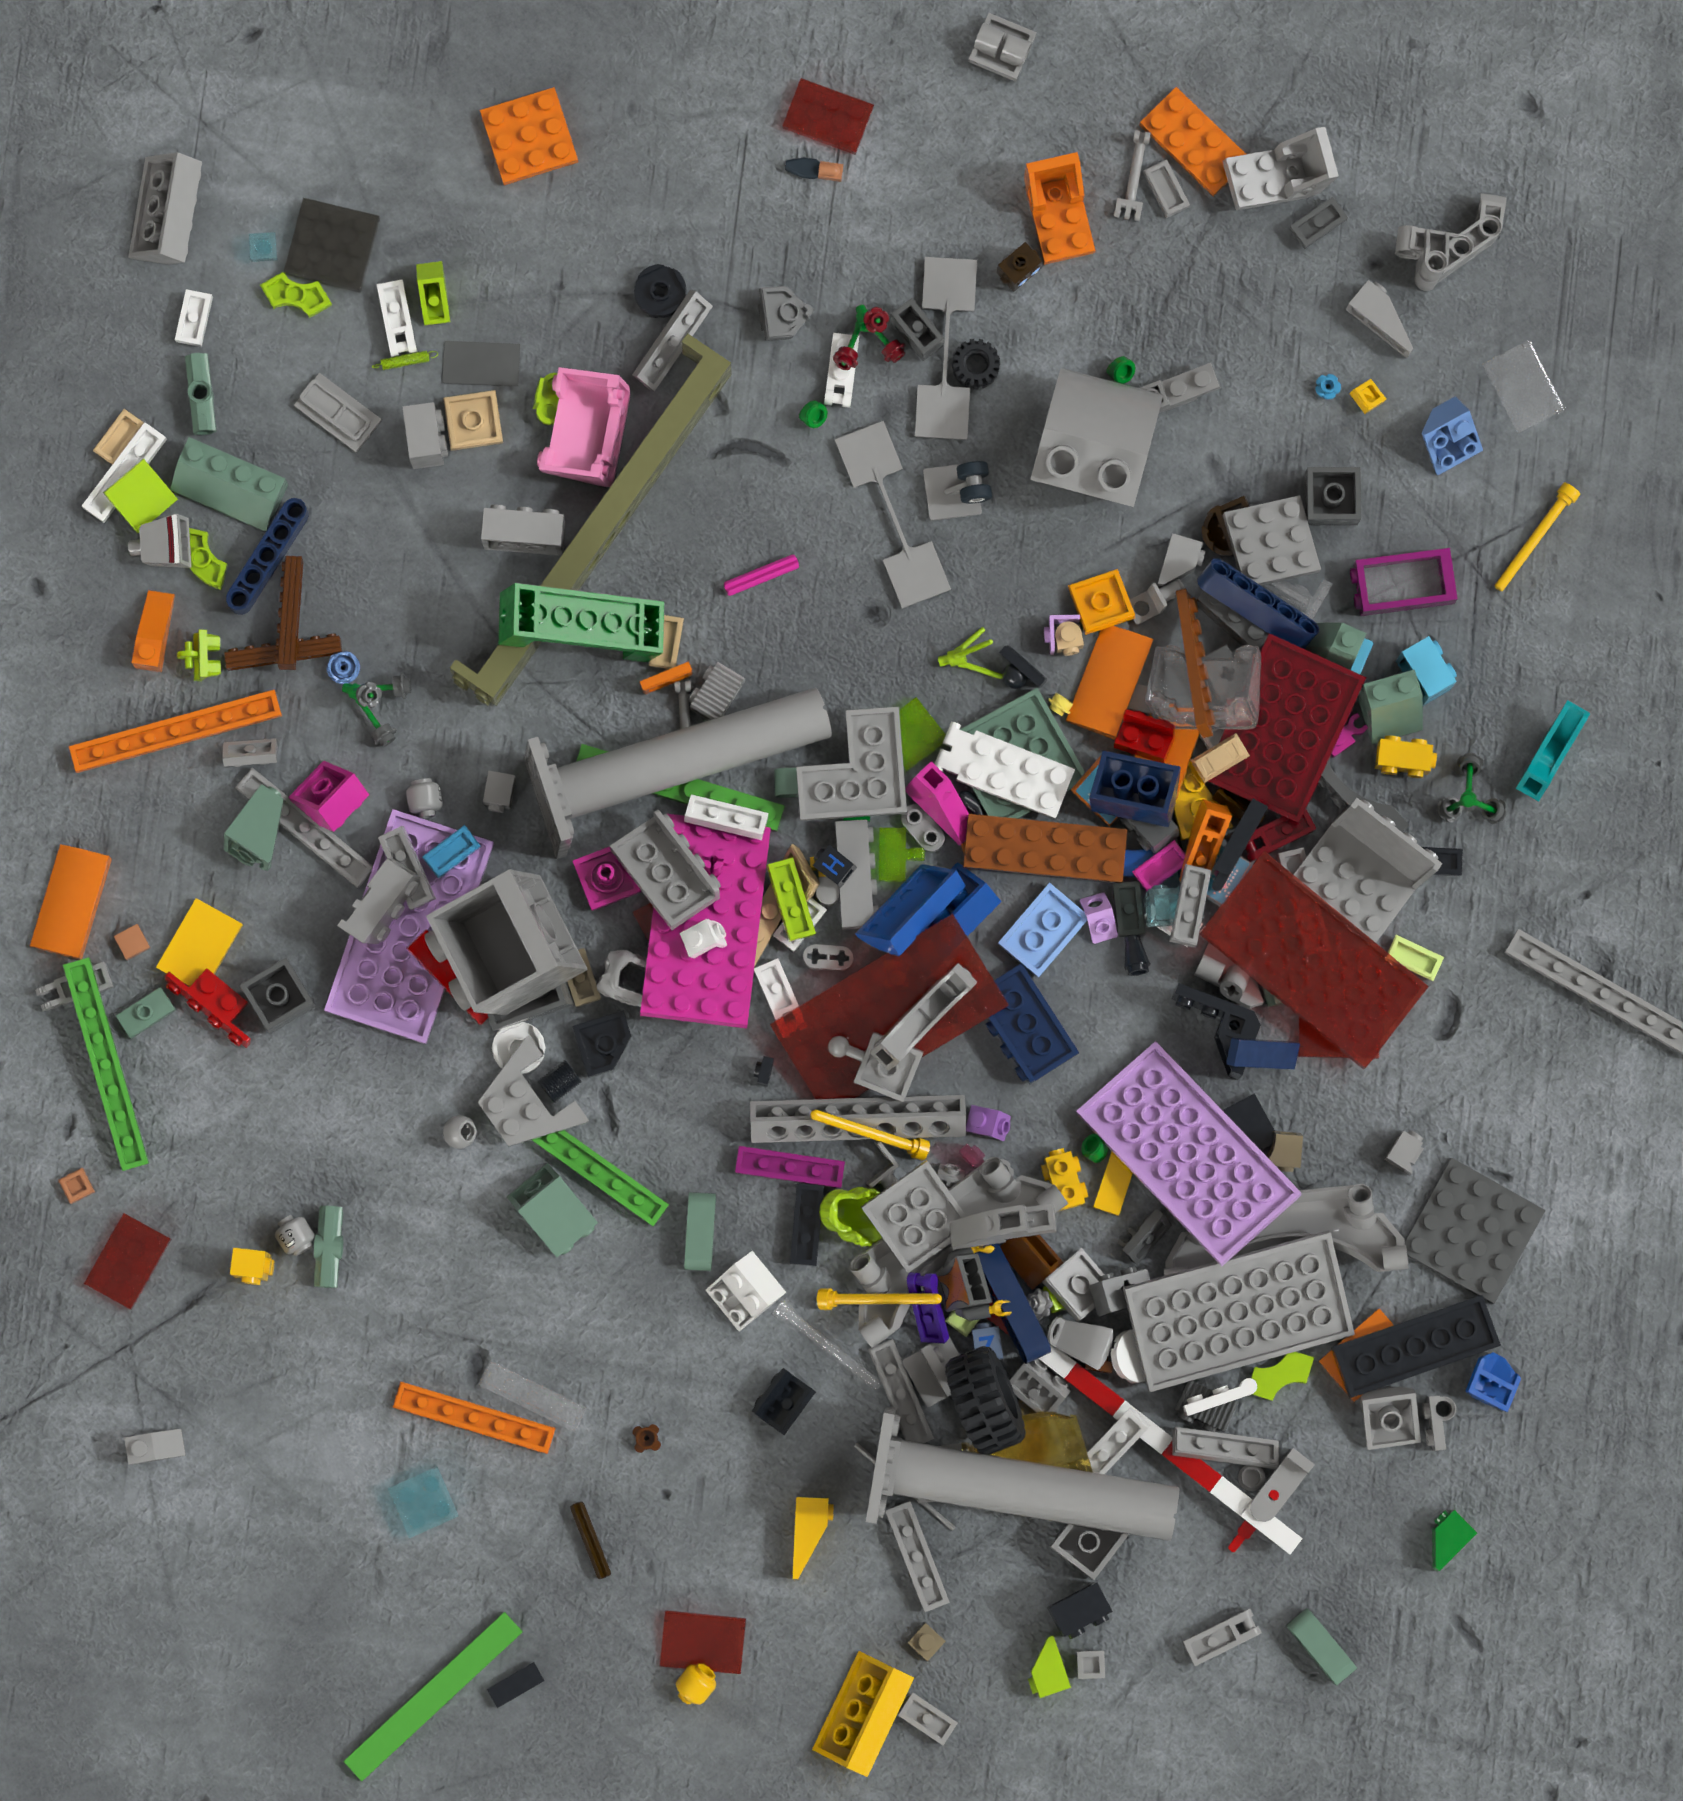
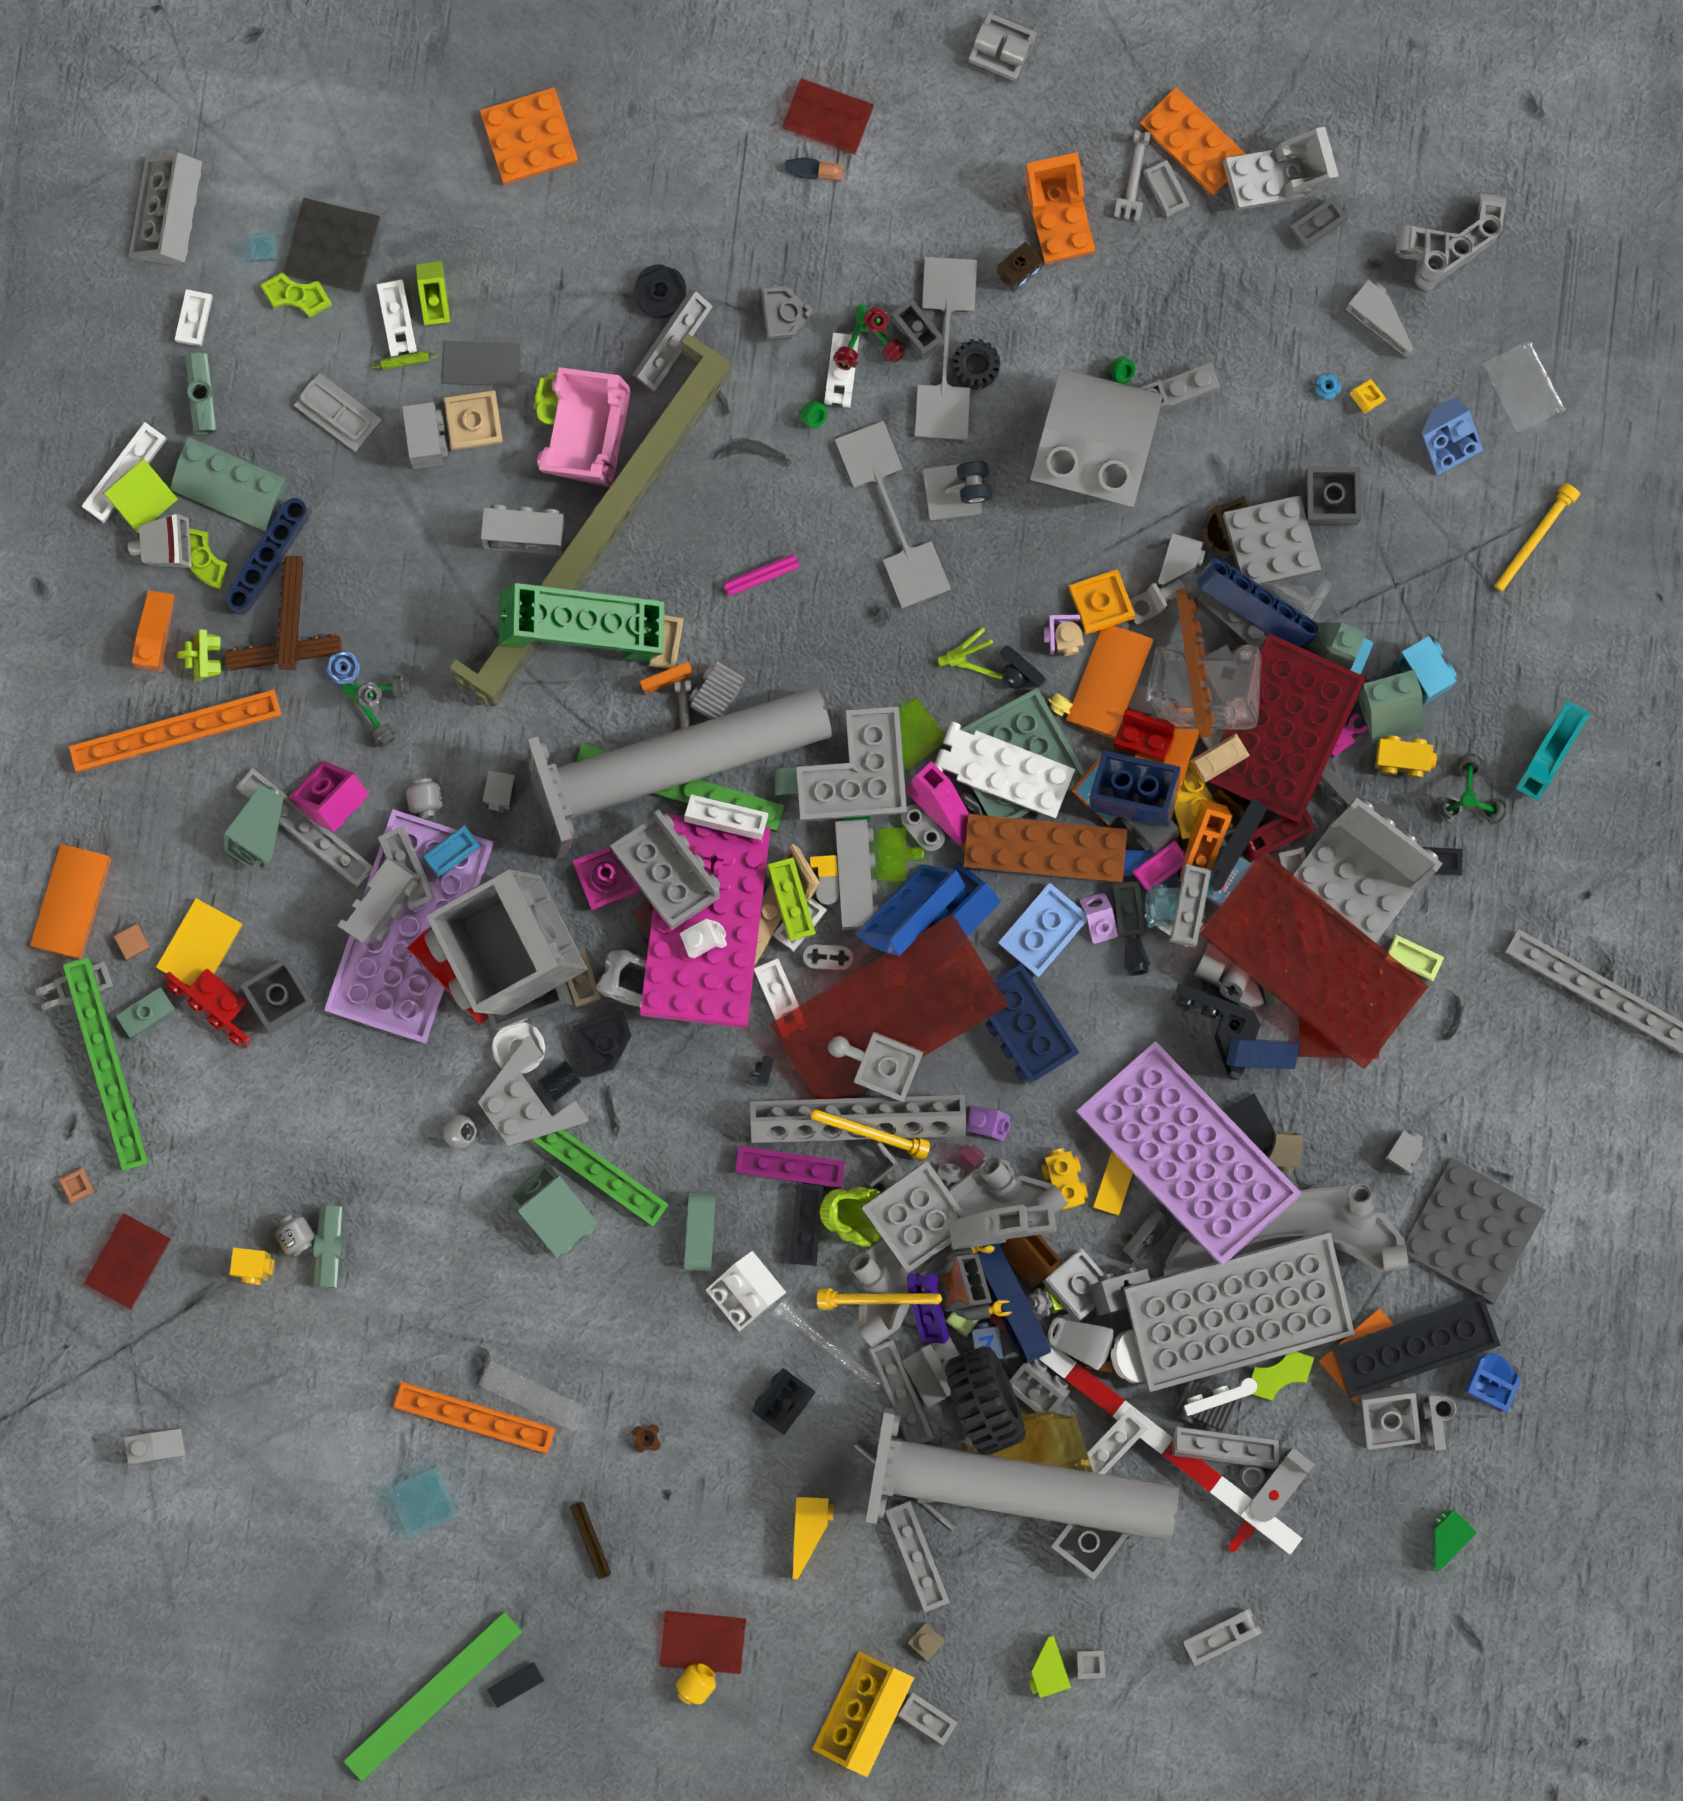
(118, 436): tan tile -> none
(250, 752): light grey plate -> none
(834, 865): black brick -> none
(922, 1016): light grey arch -> none
(1080, 1610): black brick -> none
(1094, 1148): green tile -> none
(1321, 1646): sand green beam -> none
(1404, 582): window -> none

